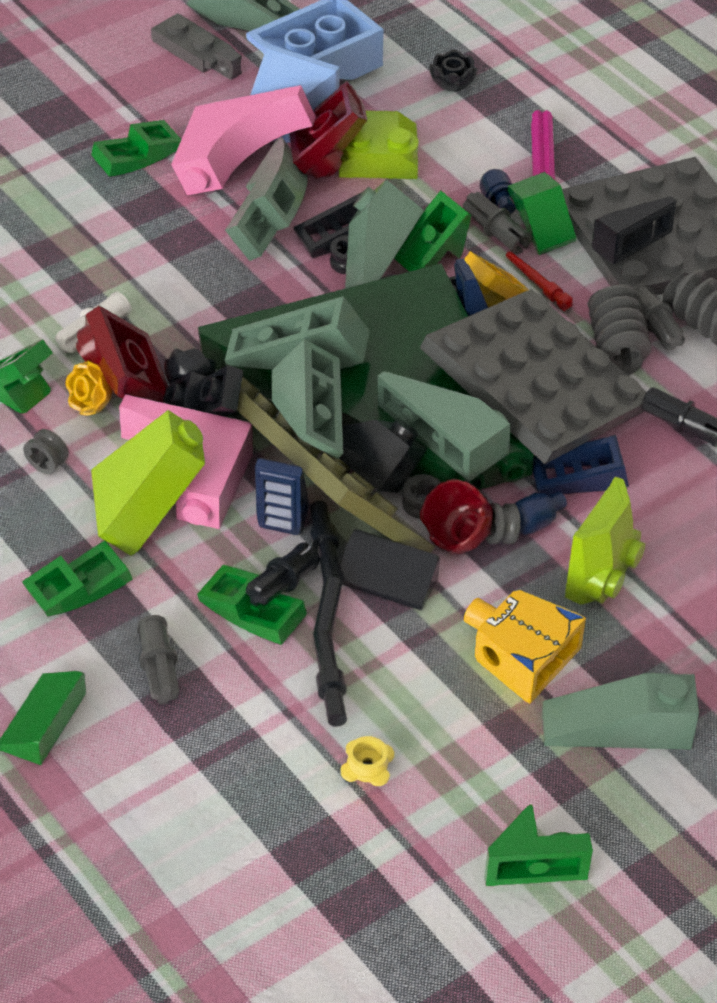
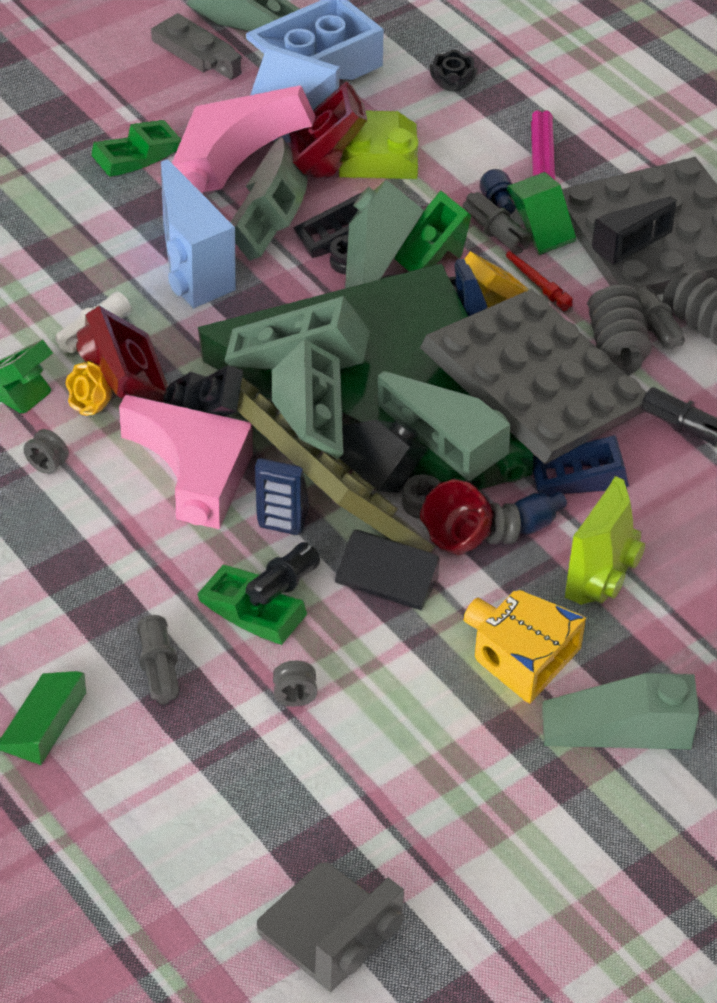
(69, 586): green slope -> none
(145, 480): lime slope -> none
(186, 361): black plate -> none
(197, 241): none -> light blue slope
(295, 683): none -> dark grey bush
(330, 678): black bar -> none
(332, 923): none -> dark grey bracket
(367, 750): light yellow plate -> none
(526, 858): green slope -> none

